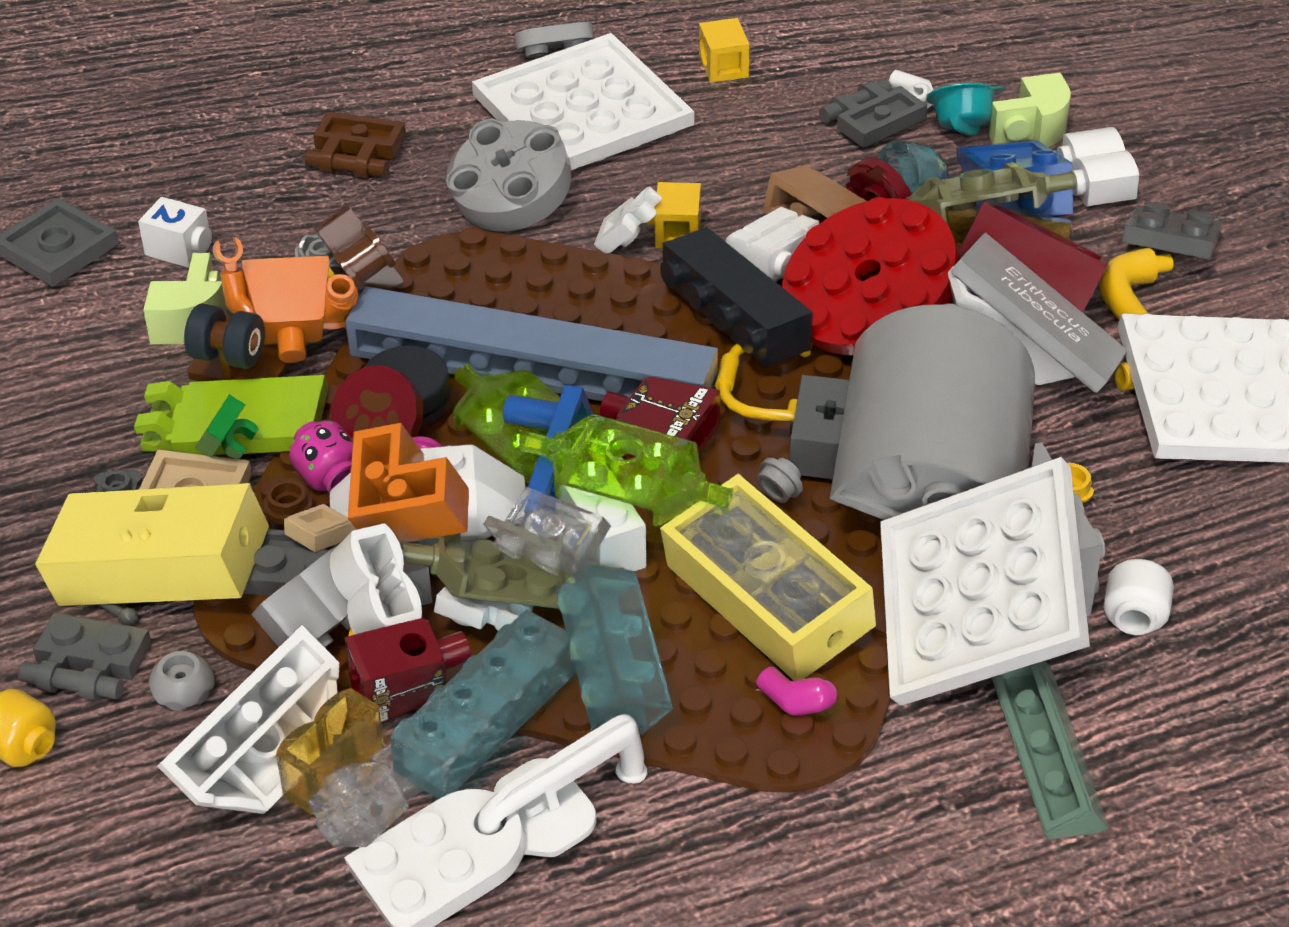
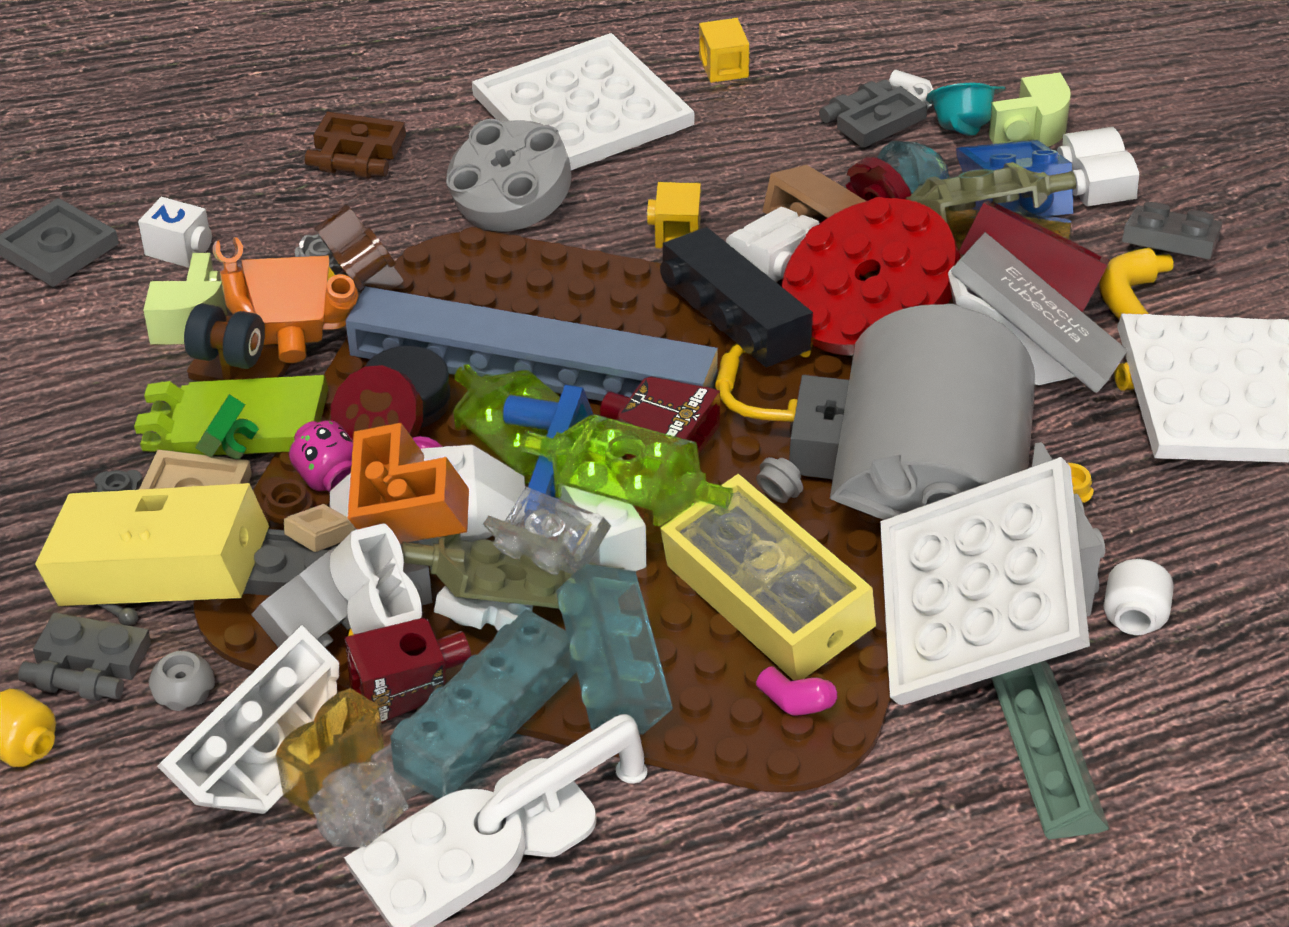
(539, 40): light grey plate -> none
(623, 223): white plate -> none

